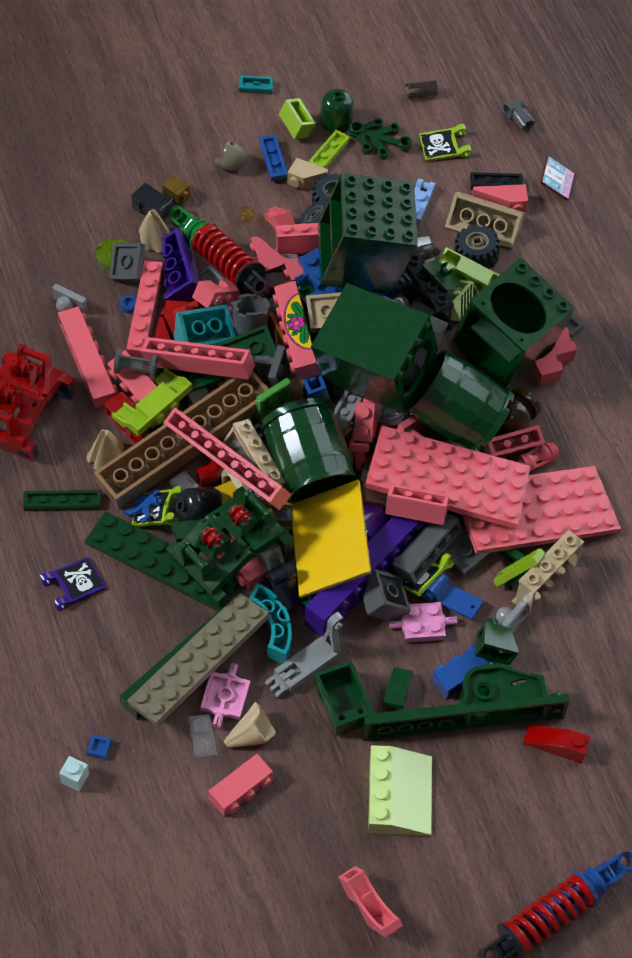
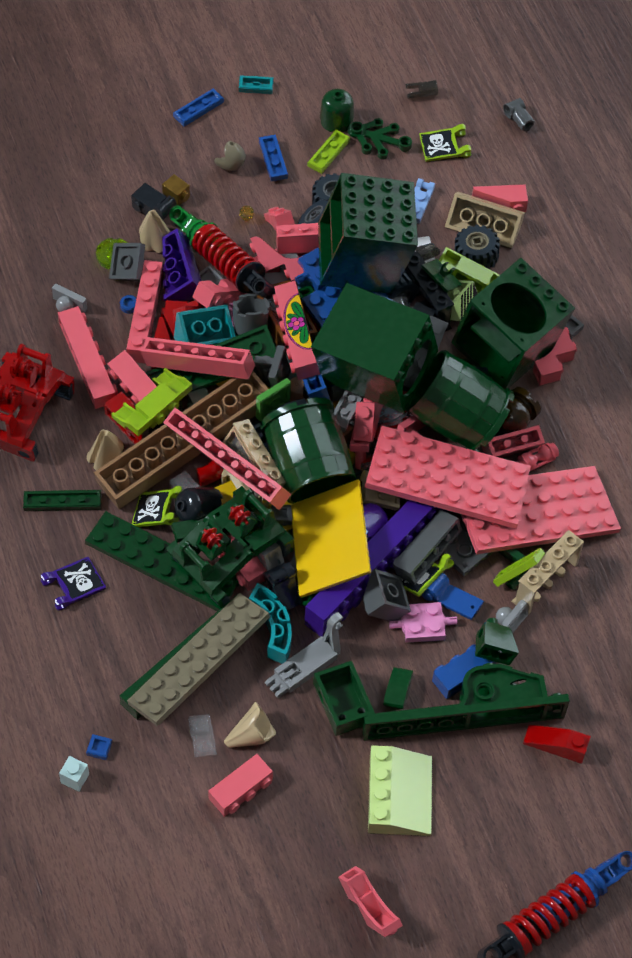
(135, 364): dark grey hose -> none
(143, 504): blue piece -> none
(198, 107): none -> blue tile
(225, 695): bright pink plate -> none
(296, 118): lime brick -> none
(304, 174): tan slope -> none
(319, 308): tan plate -> none
(417, 504): coral brick -> none
(494, 179): black tile -> none
(557, 178): piece -> none

